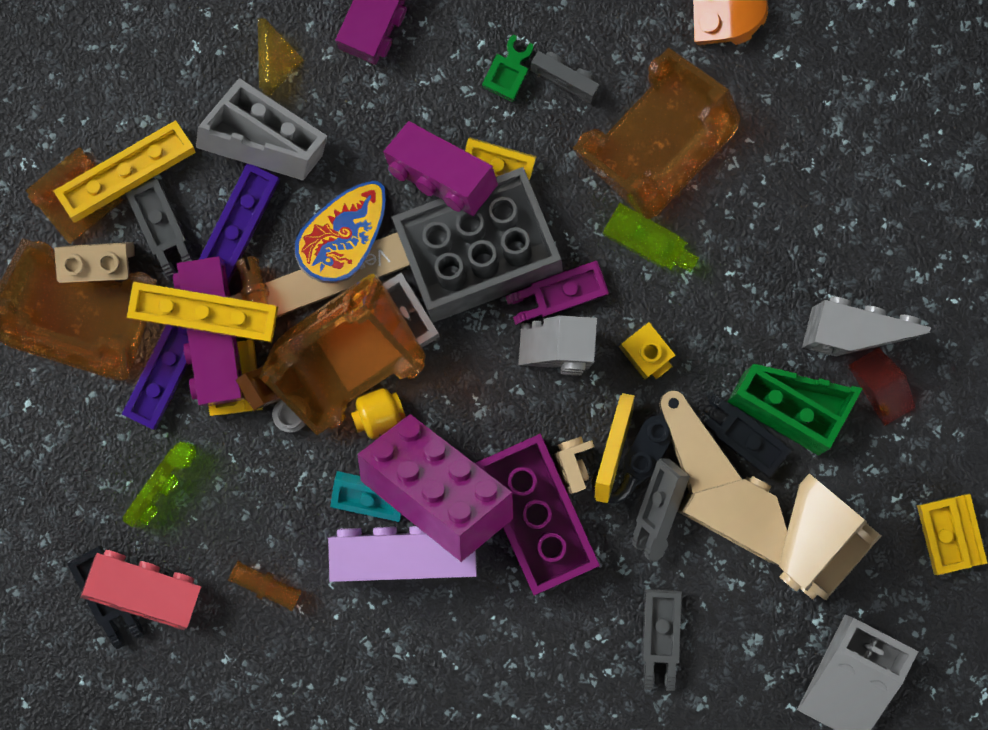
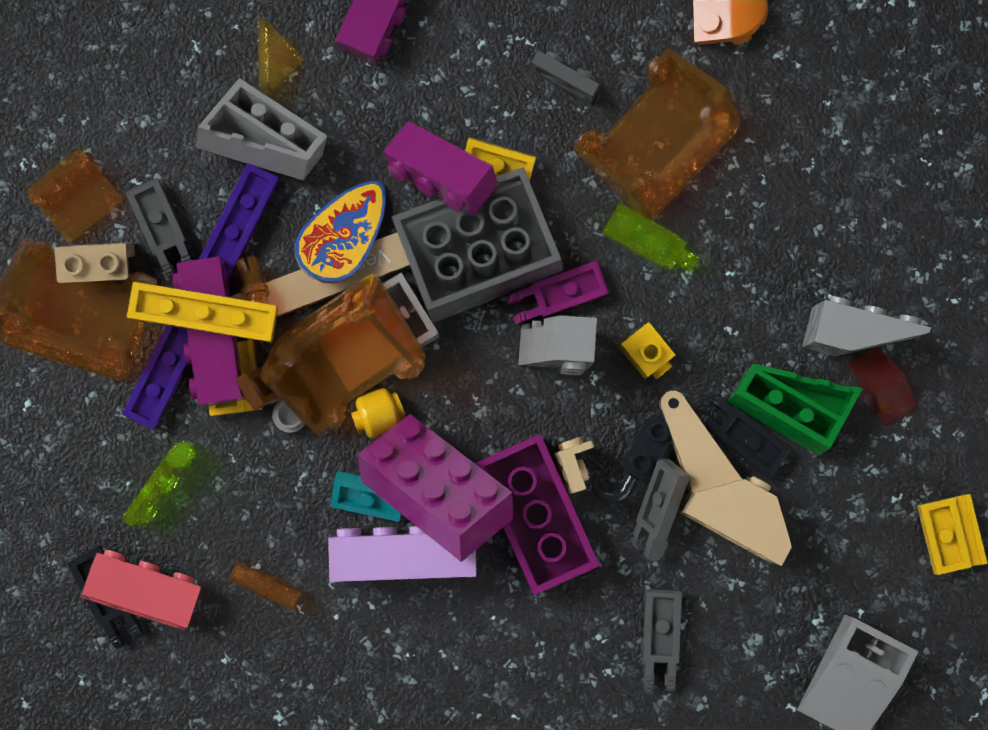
(124, 171): yellow plate -> none
(507, 73): green plate -> none
(614, 448): yellow tile -> none
(822, 541): tan windscreen -> none

